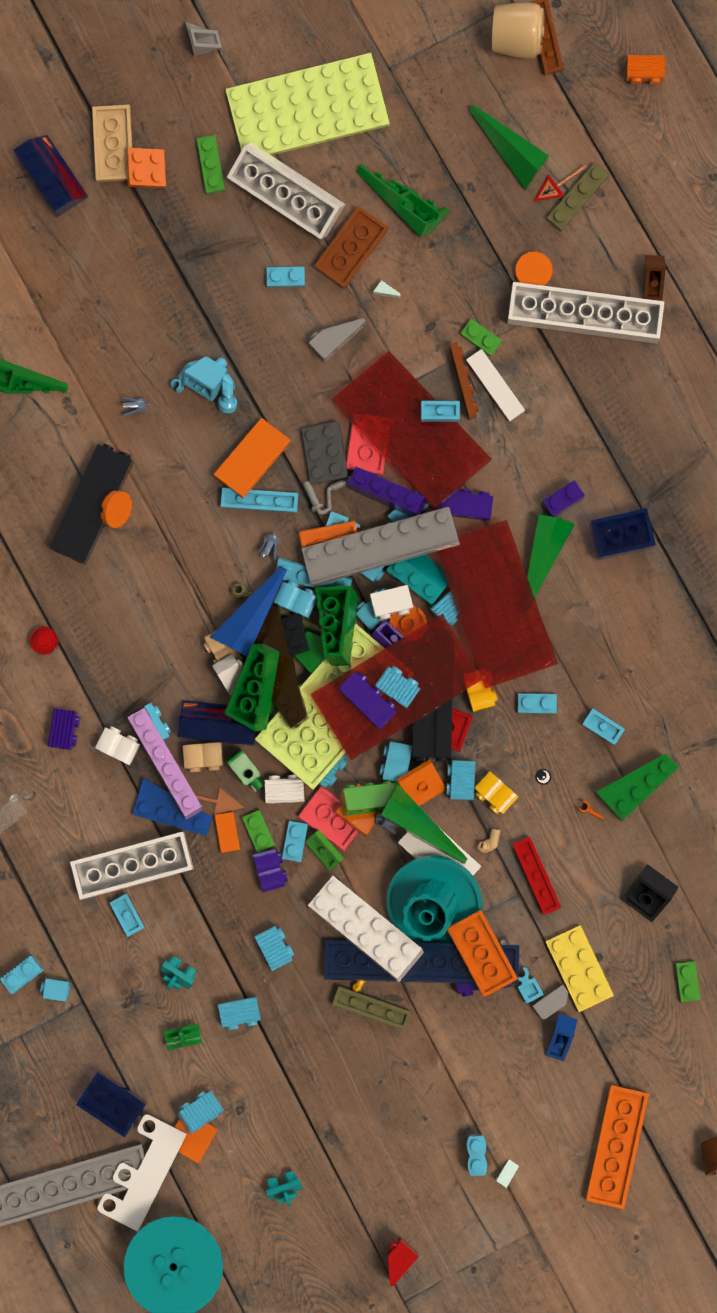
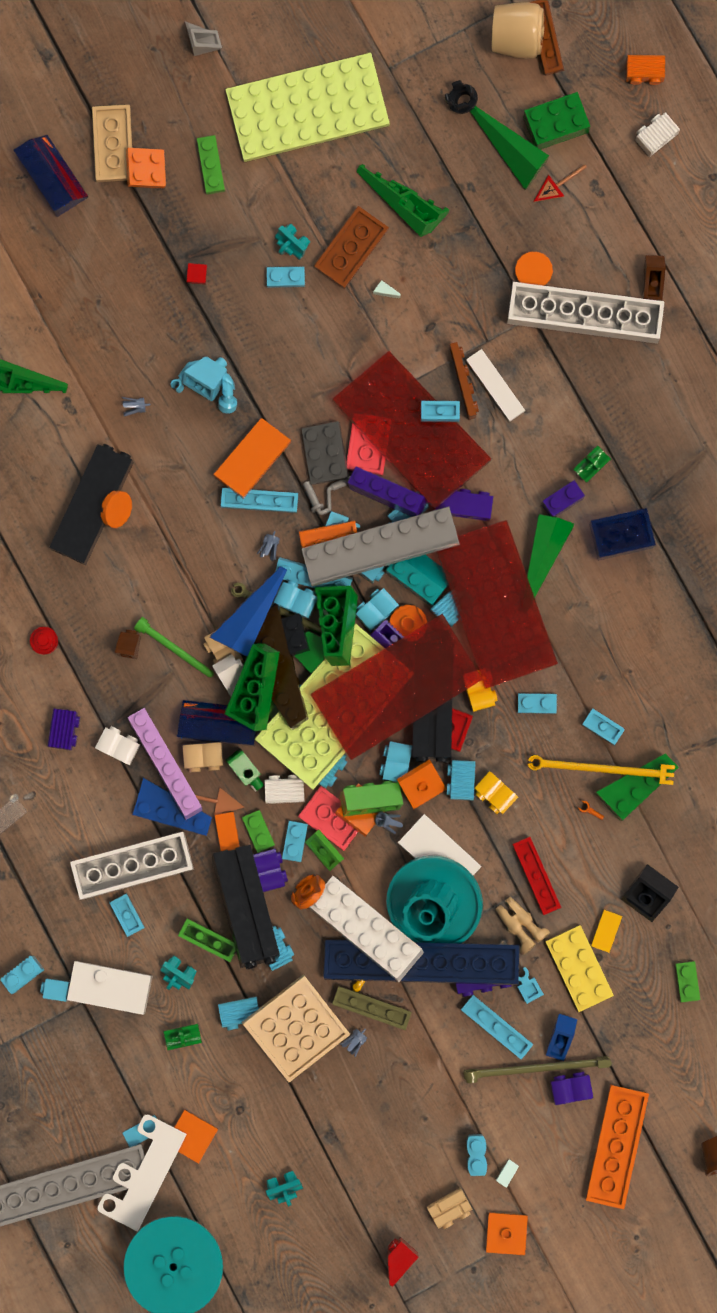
(109, 987): none -> white brick
(111, 1103): clear blue brick -> none
(128, 644): none -> reddish brown slope
(132, 1135): none -> medium azure sticker
(144, 627): none -> bright green piece
(154, 713): medium azure plate -> none
(196, 273): none -> red tile
(199, 1112): medium azure brick -> none
(208, 940): none -> bright green brick
(245, 907): none -> black brick
(285, 190): white brick -> none
(290, 243): none -> teal hips
(296, 1028): none -> tan plate
(308, 891): none -> orange tile
(332, 339): light grey slope -> none
(355, 1041): none -> sand blue piece
(368, 699): dark purple brick -> none
(391, 602): white brick -> none
(397, 686): medium azure brick -> none
(406, 814): green wedge -> none
(450, 1208): none -> tan brick
(458, 90): none -> black piece
(472, 1075): none -> olive hinge
(481, 337): bright green plate -> none
(482, 953): orange tile -> none
(491, 843): tan arm -> none
(497, 1027): none -> medium azure plate
(506, 1233): none -> orange plate
(515, 922): none -> tan piece
(543, 776): black sticker -> none
(551, 1003): light grey piece -> none
(556, 121): none -> green brick
(571, 1089): none -> dark purple brick
(578, 196): olive plate -> none
(591, 464): none -> green hips
(606, 931): none -> yellow tile
(656, 134): none -> white brick
(662, 774): none -> yellow hinge

